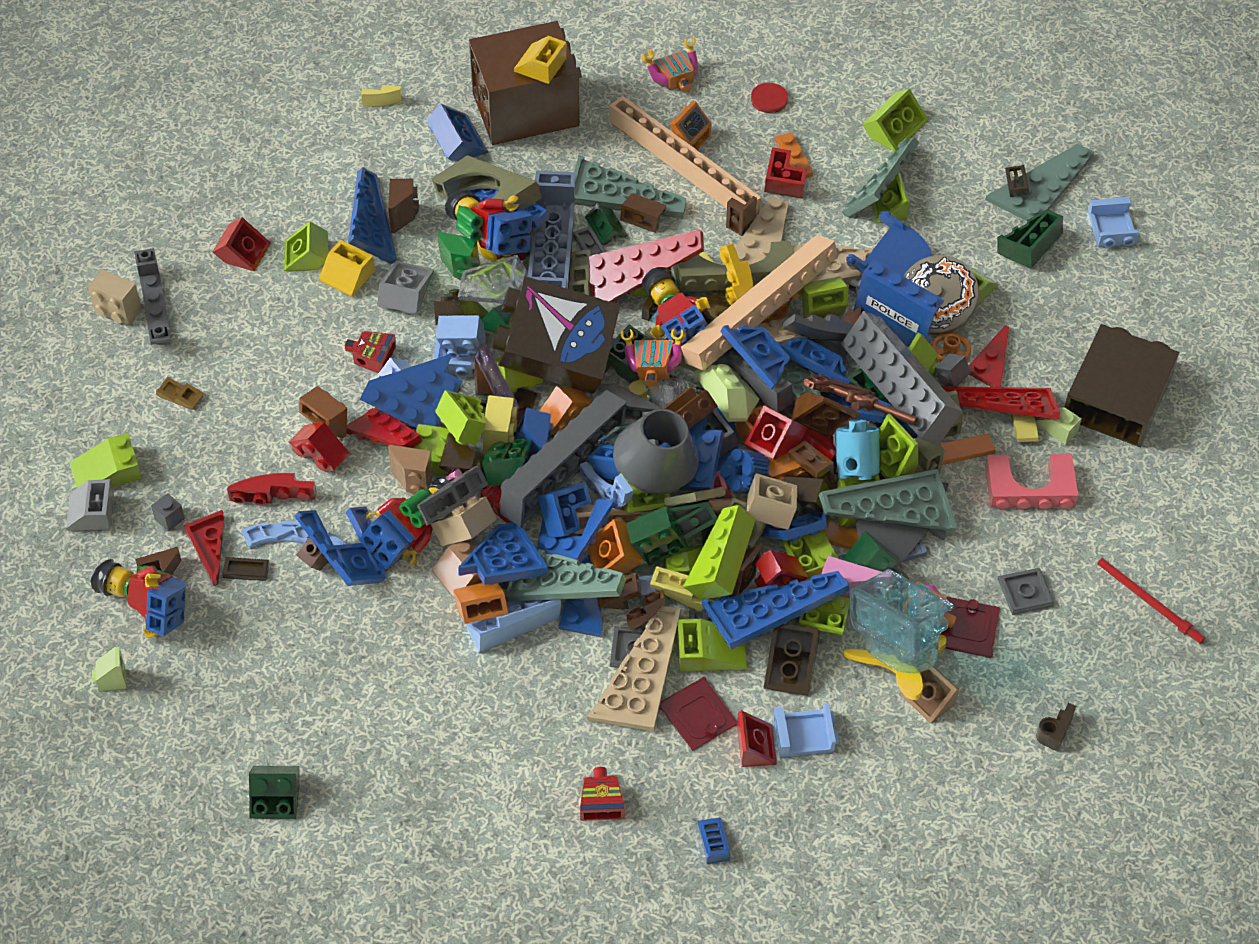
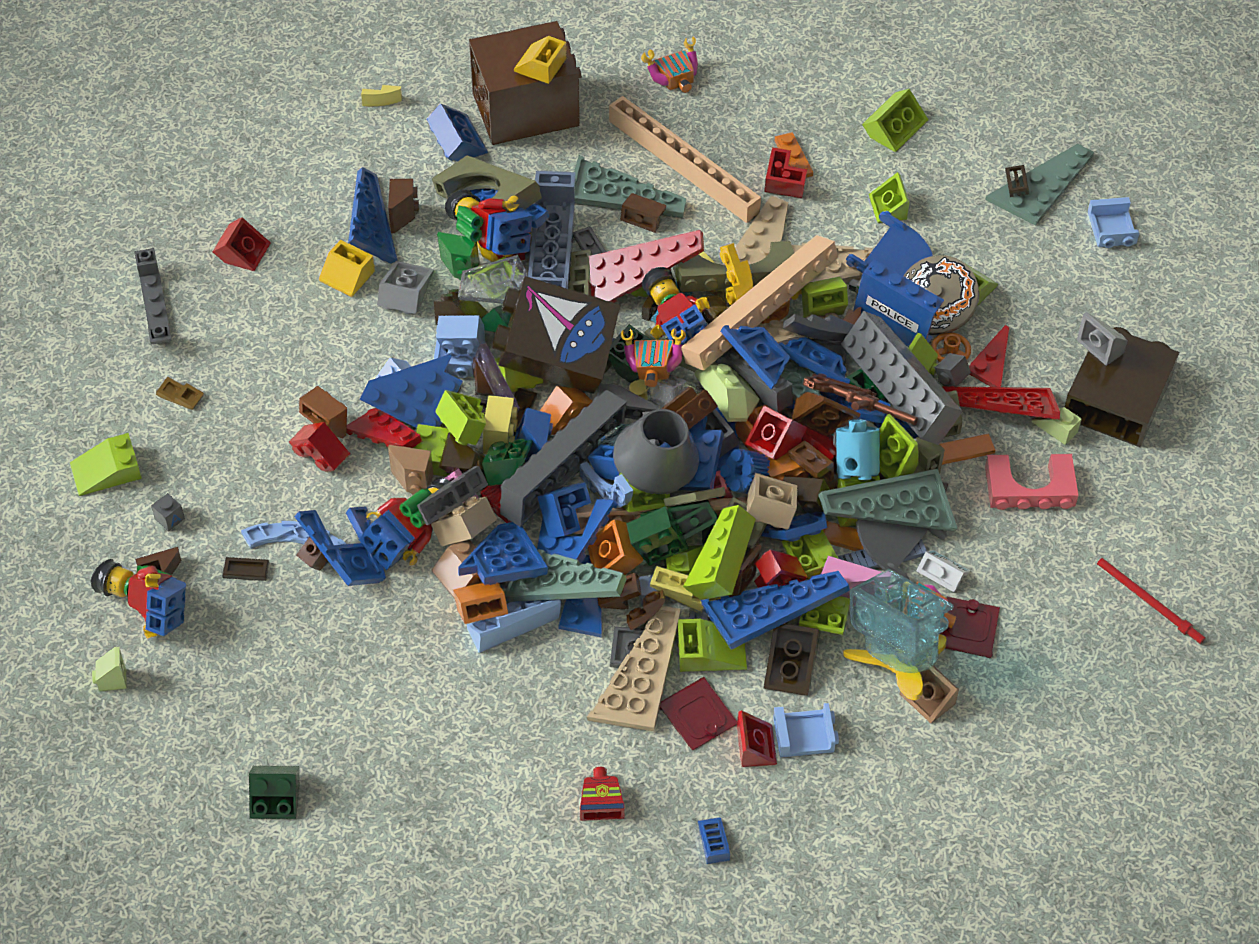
(91, 506): light grey slope -> none
(114, 297): tan brick -> none
(207, 539): red wing -> none
(264, 487): red slope -> none
(306, 248): lime slope -> none
(372, 350): red torso -> none
(605, 223): dark green panel -> none
(692, 125): slope -> none
(740, 215): reddish brown panel -> none
(769, 97): red tile -> none
(871, 554): dark green slope -> none
(877, 182): sand green wing -> none
(942, 570): none -> white panel
(1024, 428): light yellow slope -> none
(1025, 591): dark grey tile -> none
(1032, 240): dark green wedge -> none
(1057, 727): dark brown plate -> none
(1101, 339): none -> light grey slope

